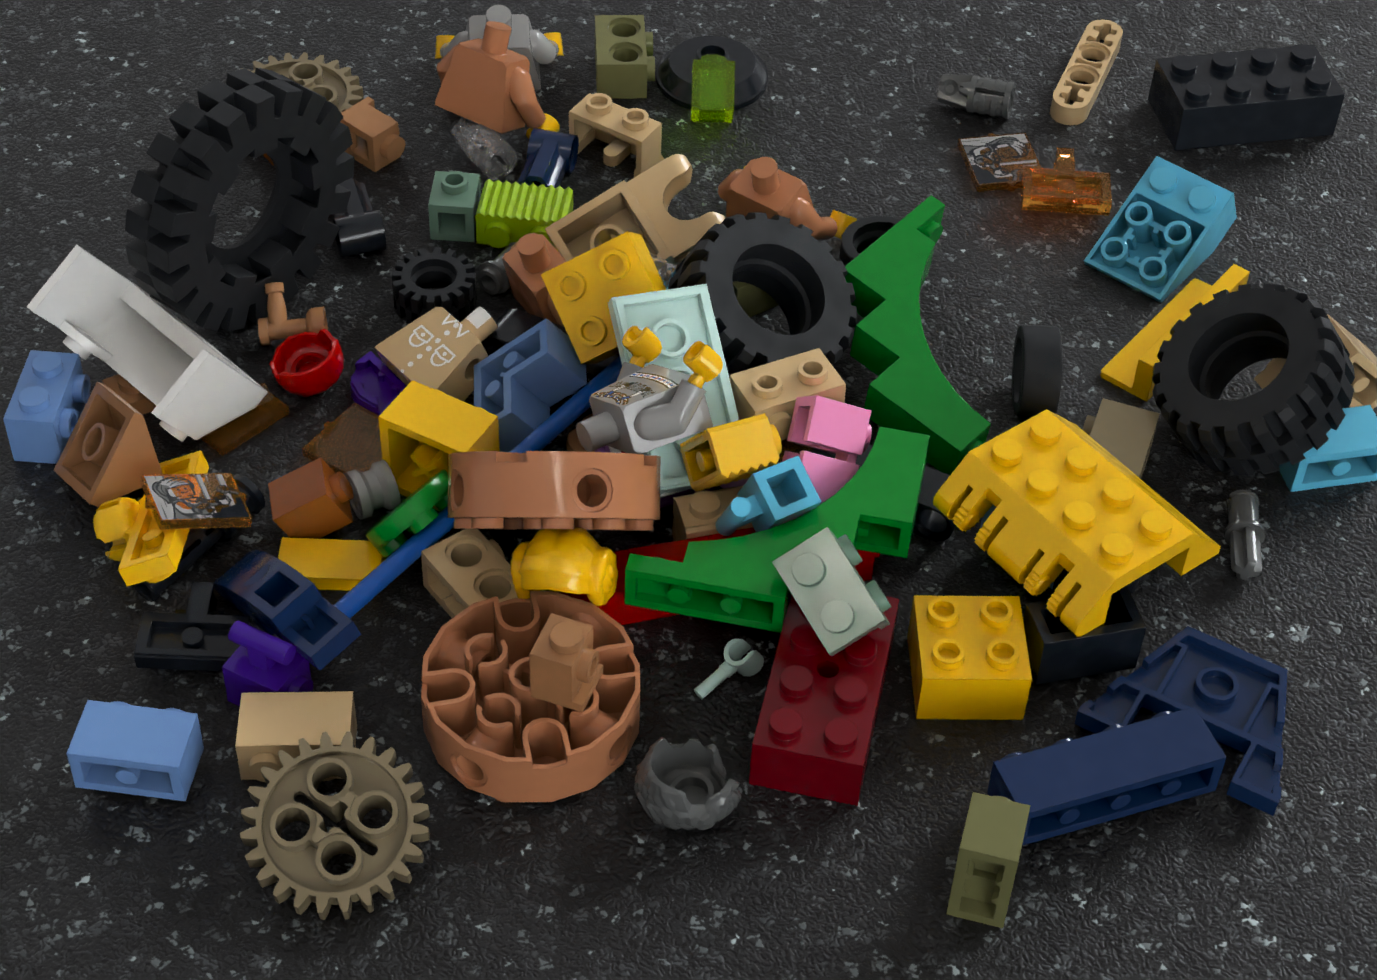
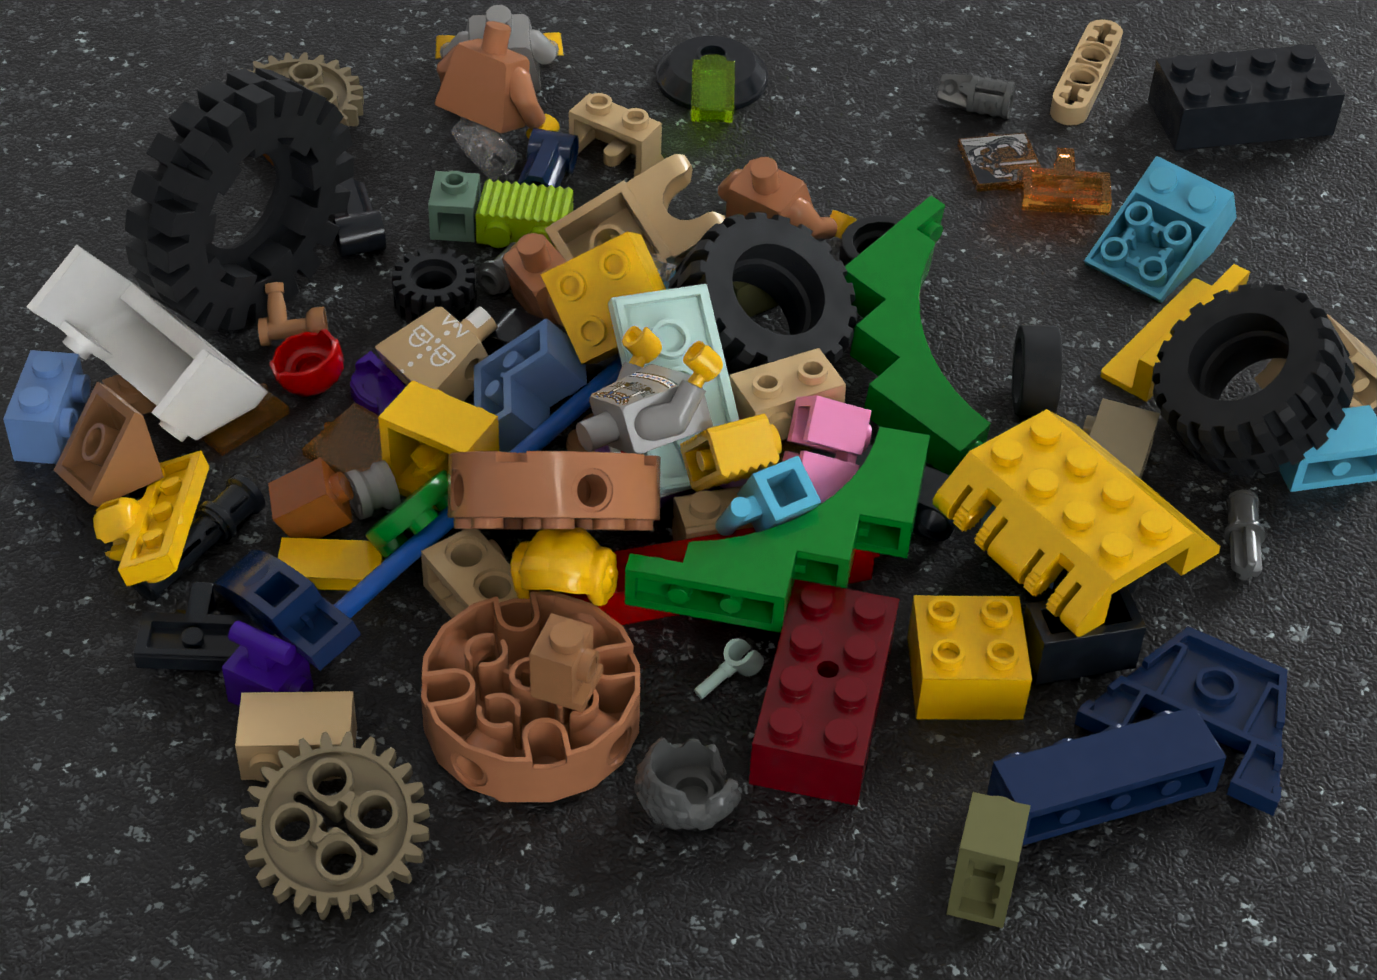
(136, 750): medium blue brick -> none
(195, 501): piece -> none
(373, 135): medium nougat brick -> none
(623, 56): olive brick -> none
(832, 591): sand green bracket -> none

